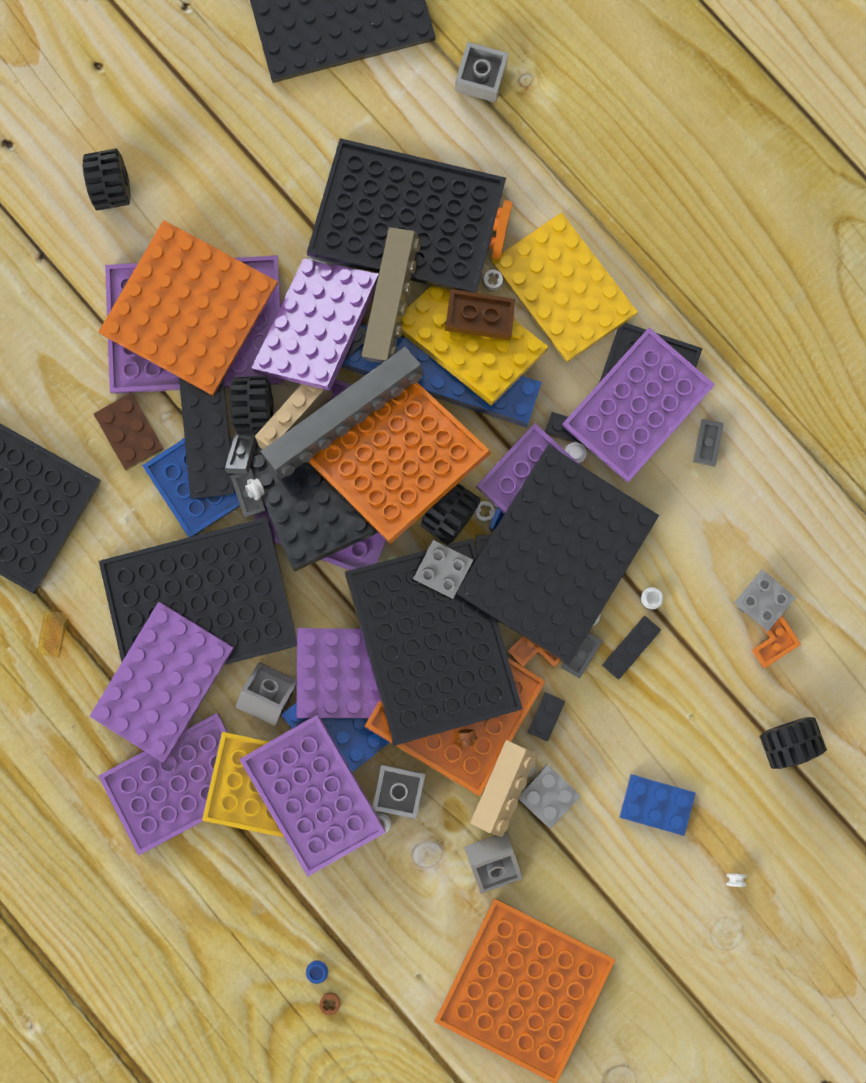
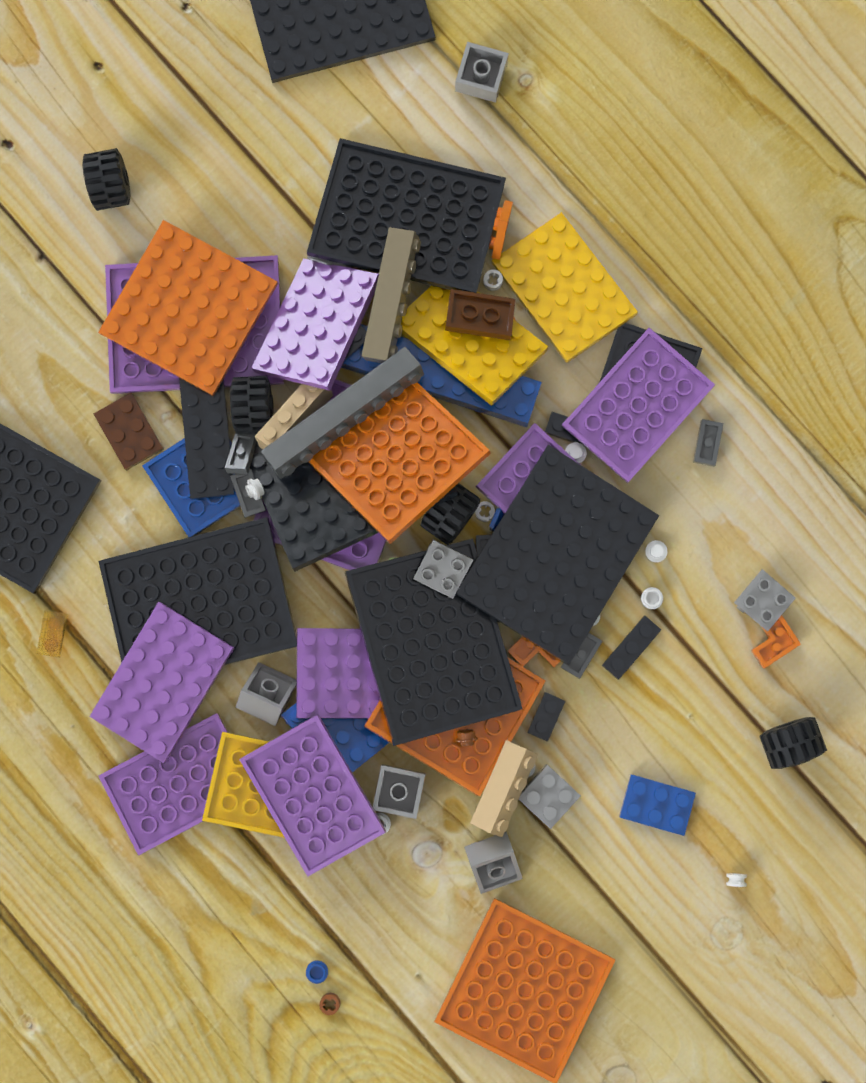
(656, 551): none -> white plate

